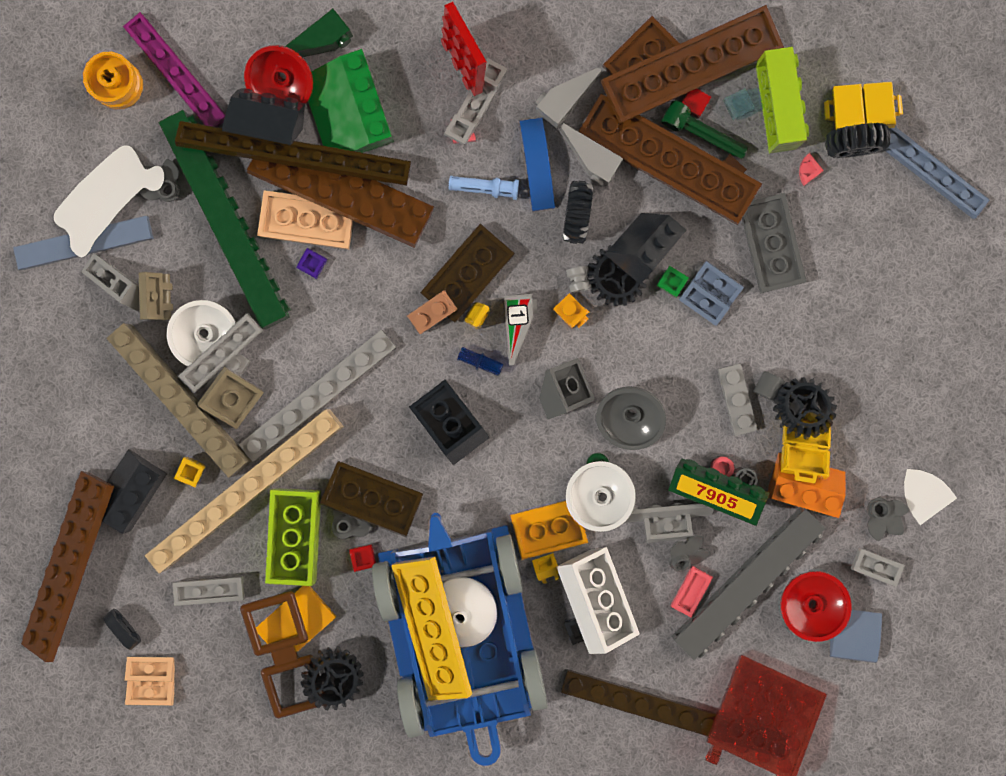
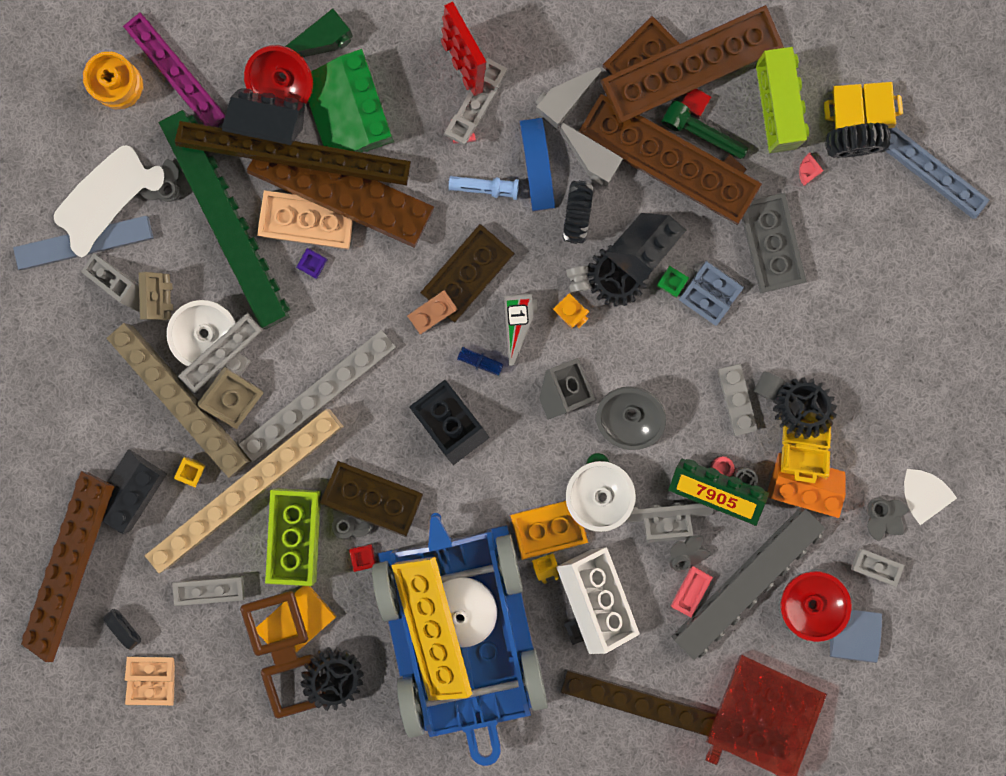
(477, 315): yellow slope -> none
(738, 104): clear light blue plate -> none

